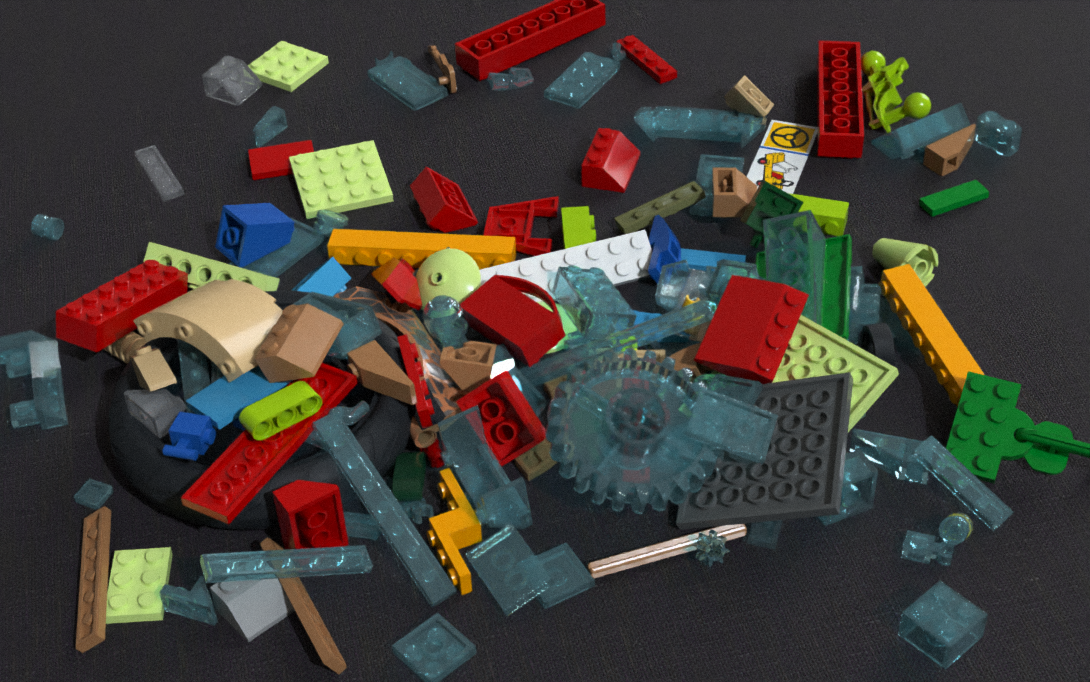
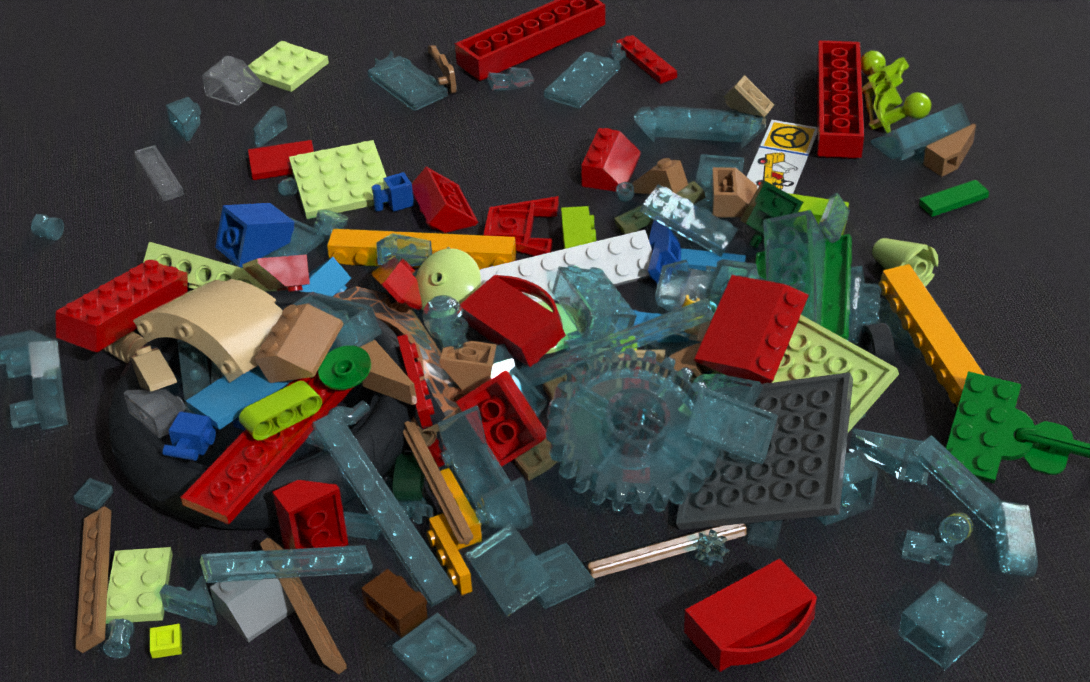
(118, 638): none -> clear light blue bush
(165, 641): none -> neon yellow plate
(184, 117): none -> clear light blue slope
(280, 272): none -> slope
(287, 187): none -> clear light blue hinge
(344, 367): none -> green dish
(395, 603): none -> reddish brown brick
(396, 192): none -> blue brick
(409, 248): none -> clear light blue slope
(437, 484): none -> medium nougat axle
(625, 191): none -> clear light blue hinge
(666, 173): none -> medium nougat slope
(689, 220): none -> clear light blue plate
(750, 615): none -> red piece
(834, 218): none -> clear light blue tile
(998, 133): clear light blue brick -> none
(1015, 538): none -> clear light blue beam

